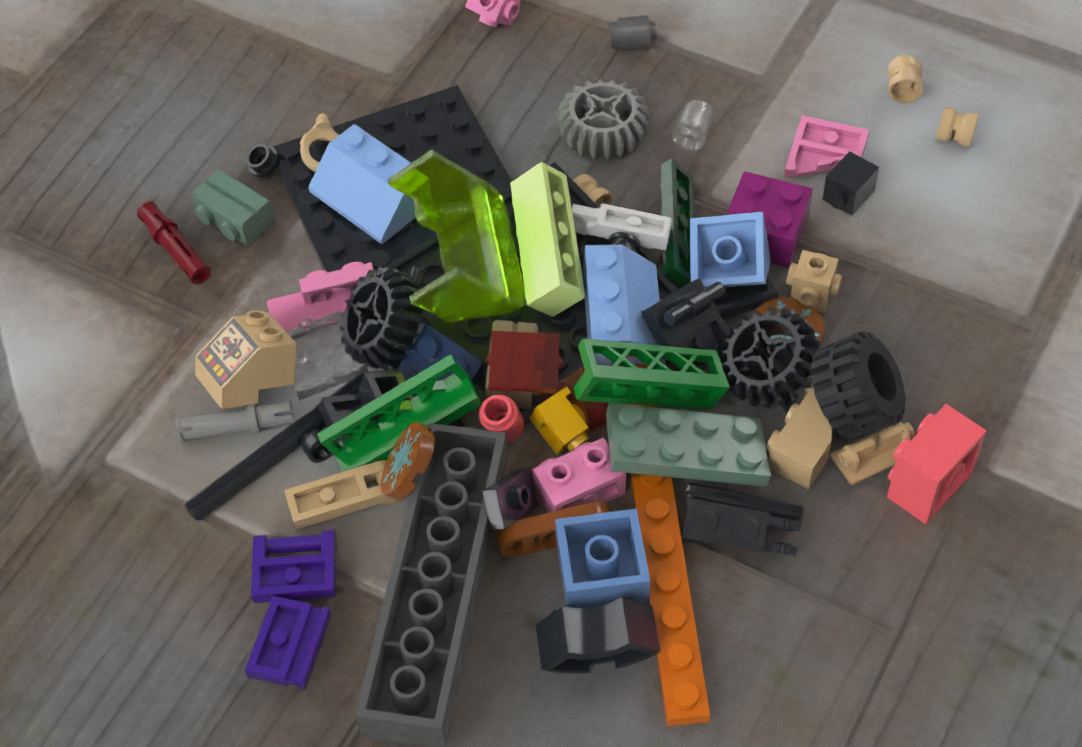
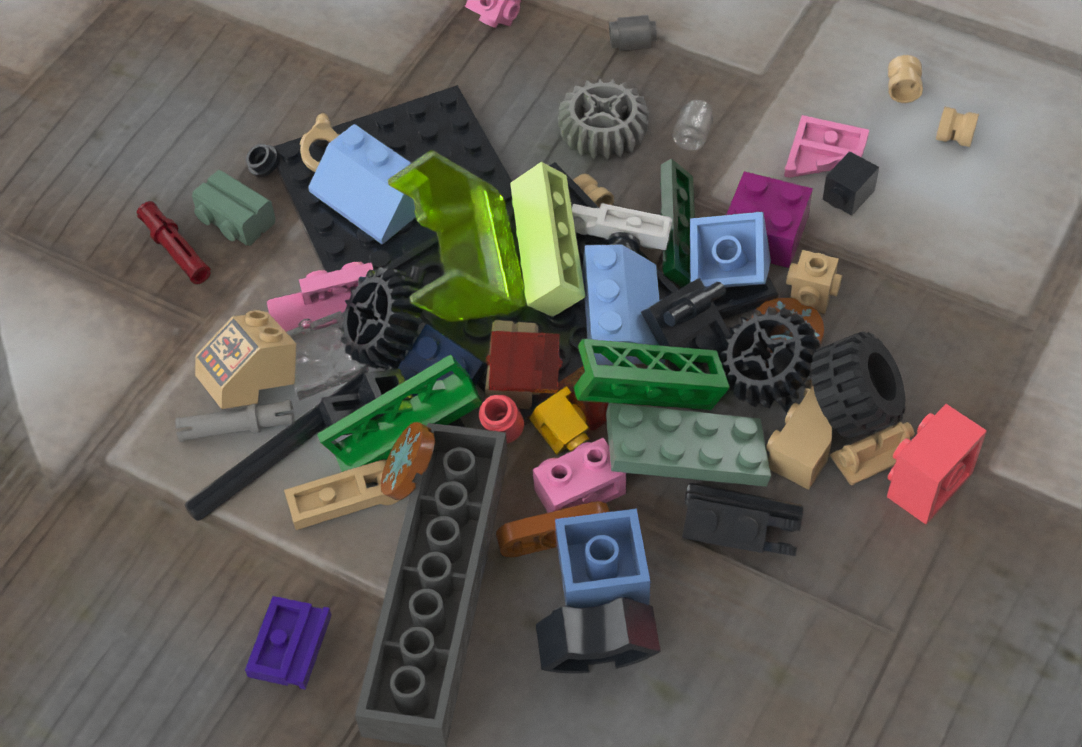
(294, 575): dark purple plate -> none
(308, 443): black hinge -> none
(510, 498): black plate -> none
(680, 657): orange plate -> none

